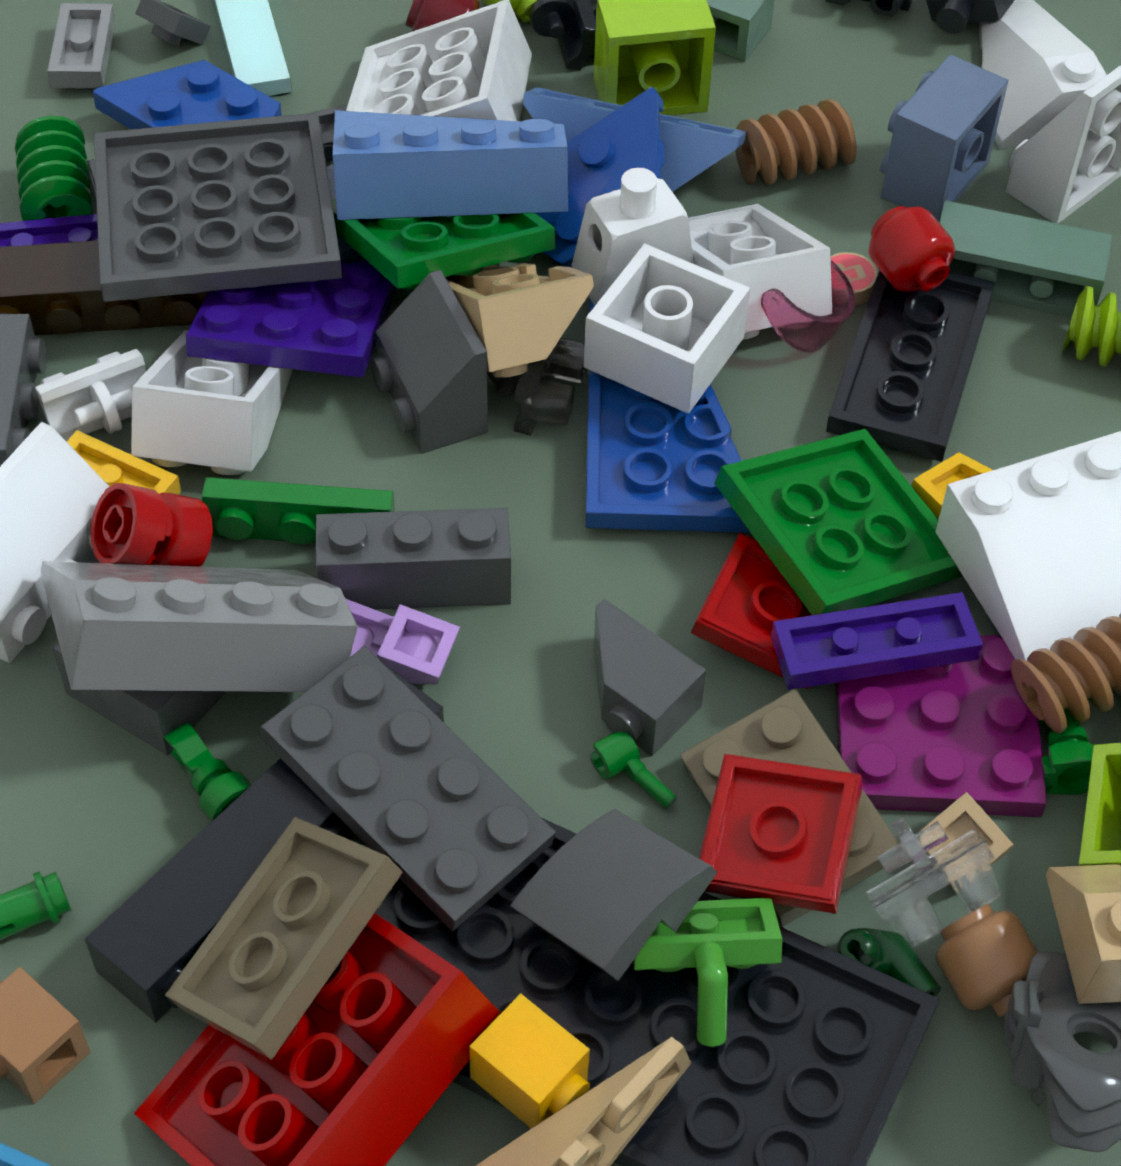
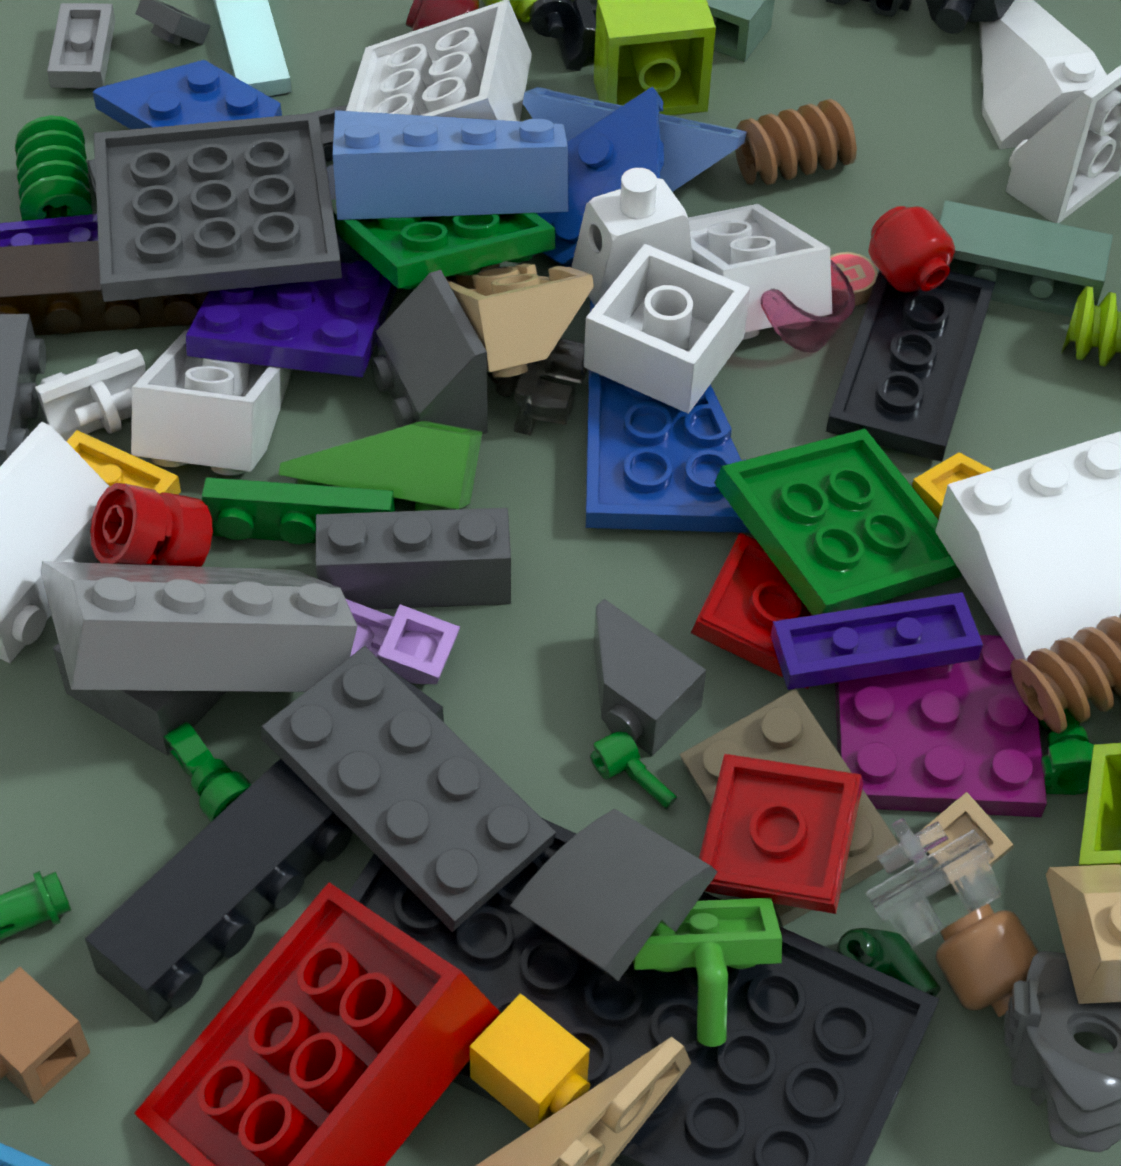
(284, 936): dark tan plate -> none
(416, 462): none -> bright green slope
(942, 135): sand blue brick -> none

